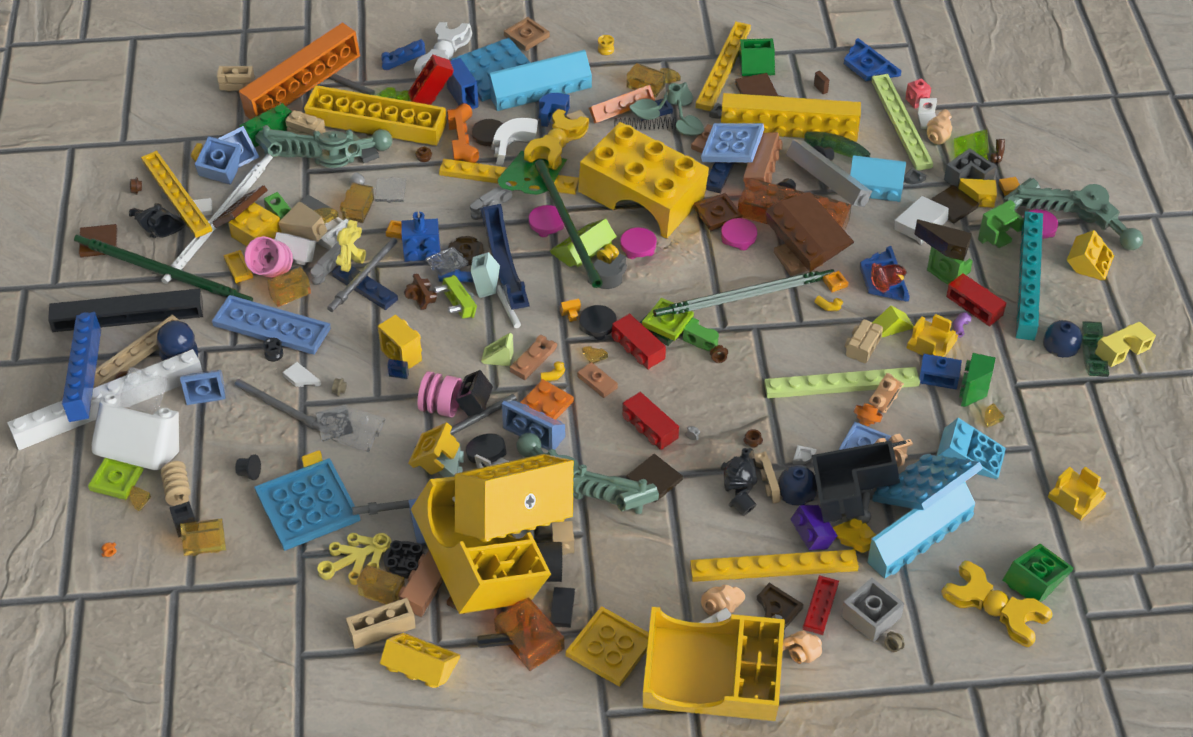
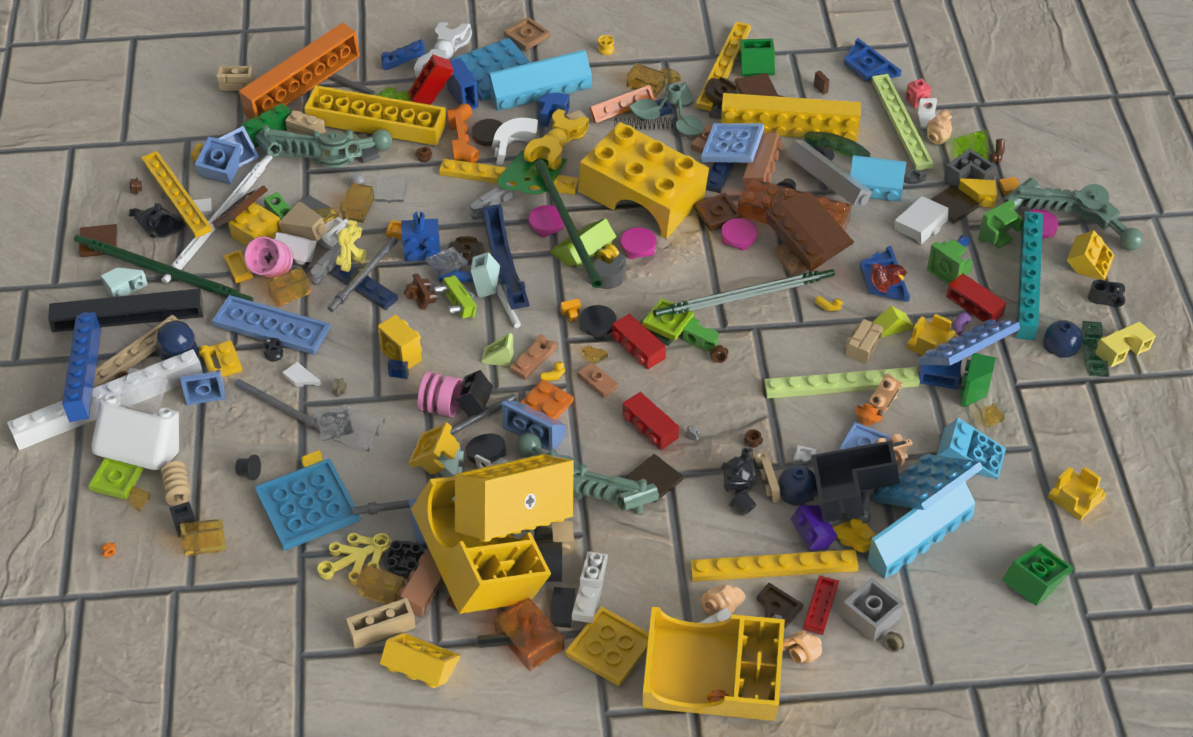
(123, 281): none -> light aqua slope
(226, 357): none -> yellow plate
(590, 587): none -> white slope
(716, 87): none -> dark brown tile
(716, 695): none -> orange plate
(835, 281): light orange tile -> none
(946, 240): dark brown slope -> none
(968, 342): none -> medium blue plate
(1012, 612): yellow piece -> none
(1106, 292): none -> black piece

